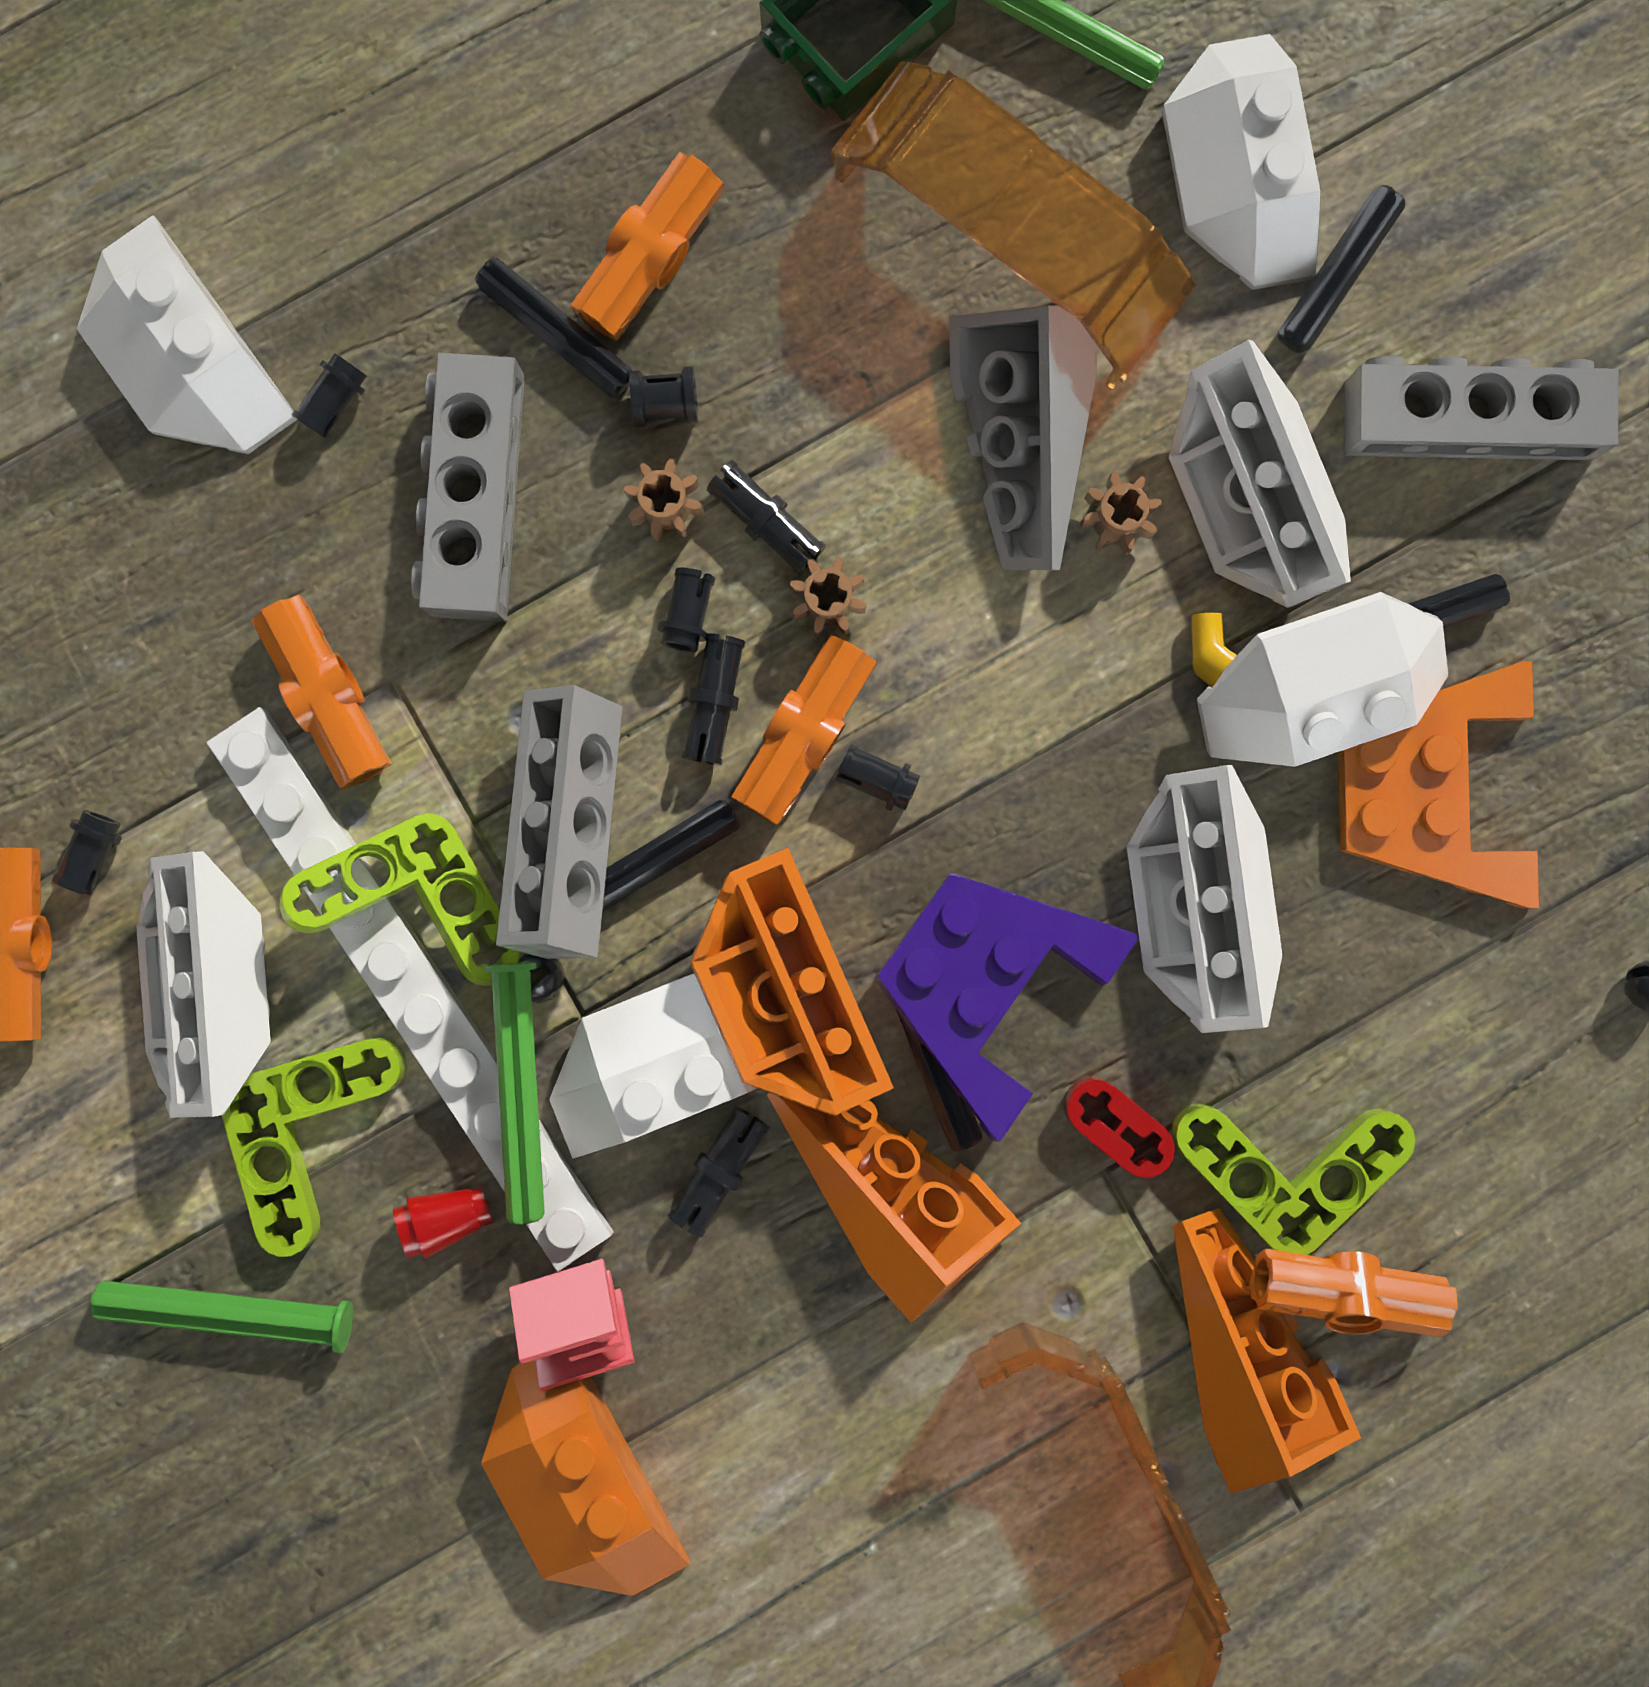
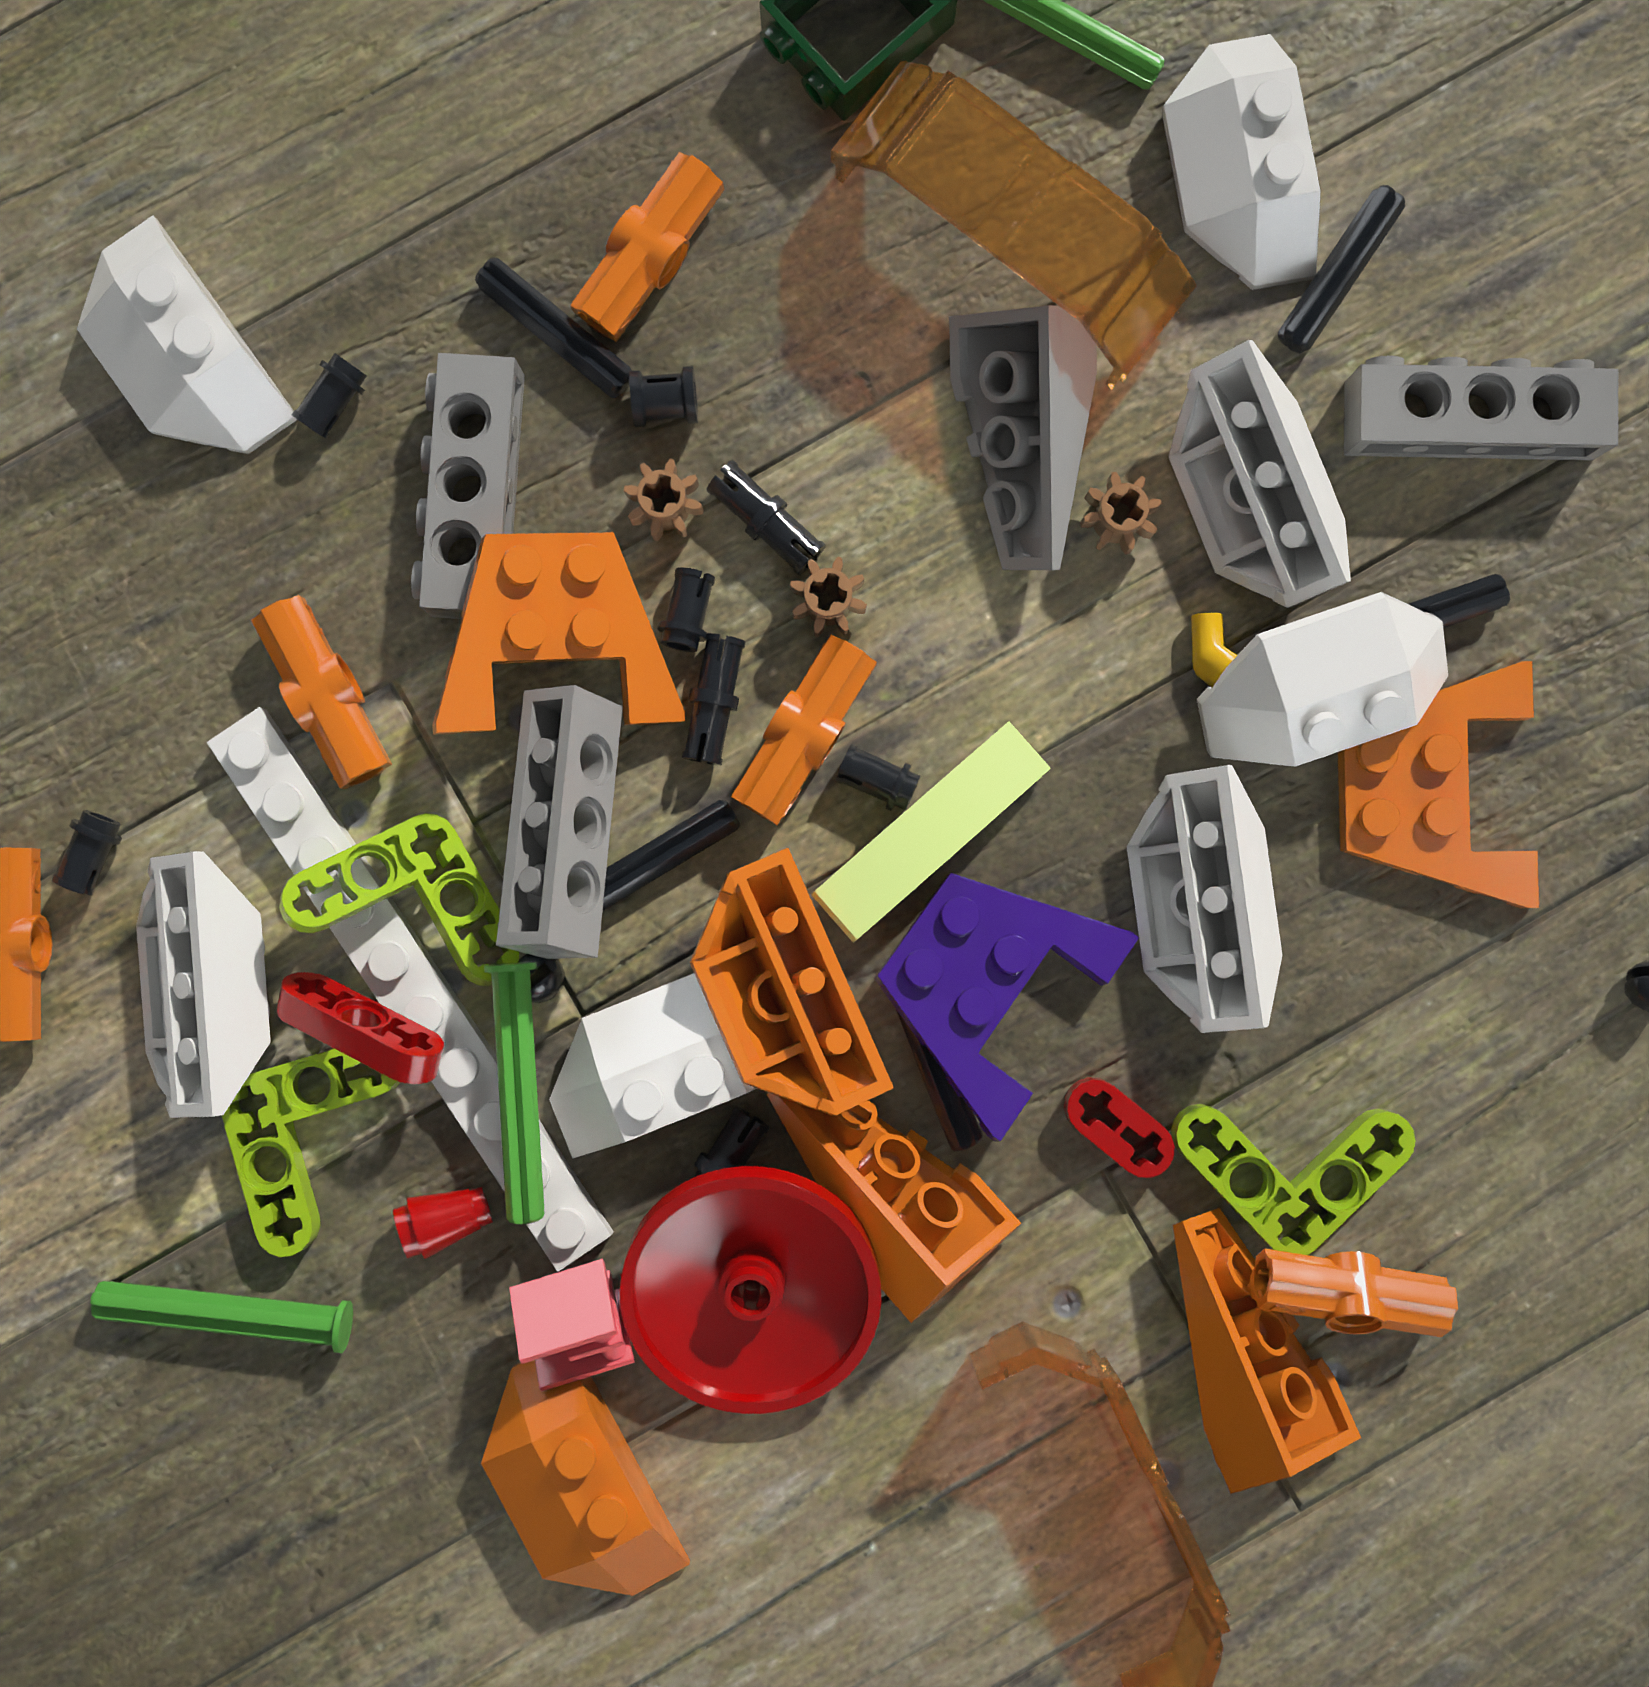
(360, 1027): none -> red beam
(553, 603): none -> orange wing
(751, 1290): none -> red dish
(930, 831): none -> yellowish green slope

